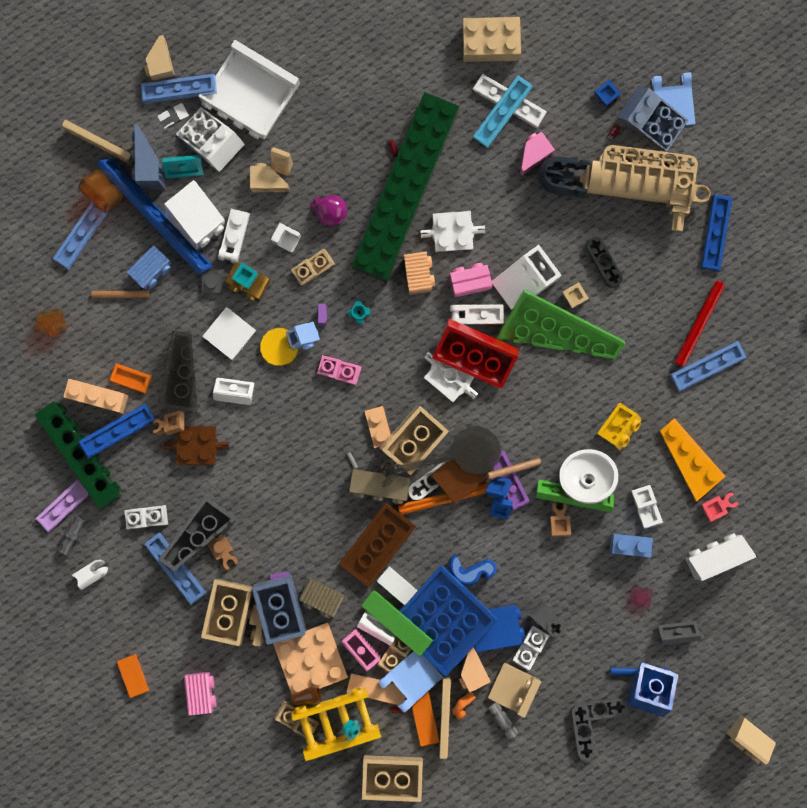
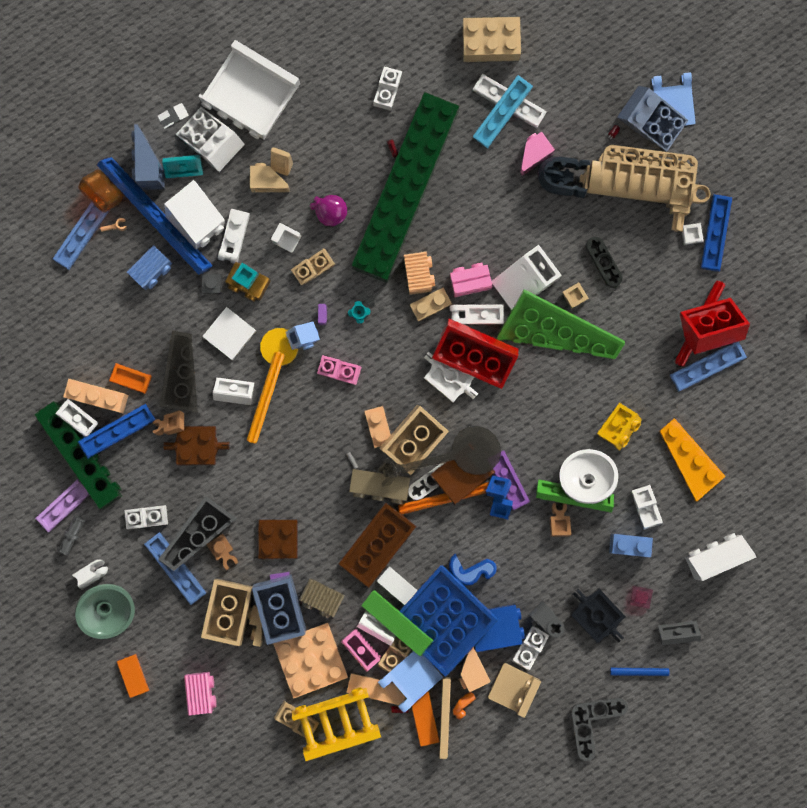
(51, 322): clear orange brick -> none
(76, 418): none -> white slope
(97, 141): tan tile -> none
(106, 621): none -> sand green dish
(114, 226): none -> light nougat hand
(120, 294): medium nougat bar -> none
(159, 61): tan slope -> none
(178, 88): medium blue tile -> none
(265, 397): none -> light orange axle
(278, 539): none -> reddish brown plate
(308, 696): reddish brown cone -> none
(351, 729): teal plate -> none
(387, 88): none -> white slope
(392, 778): tan brick -> none
(430, 304): none -> tan plate
(452, 231): white plate -> none
(503, 720): light grey axle -> none
(513, 469): medium nougat bar -> none
(598, 615): none -> black plate
(607, 93): blue plate -> none
(653, 690): blue slope -> none
(692, 234): none -> white tile
(713, 325): none -> red slope
(716, 507): coral plate -> none
(747, 736): tan slope -> none

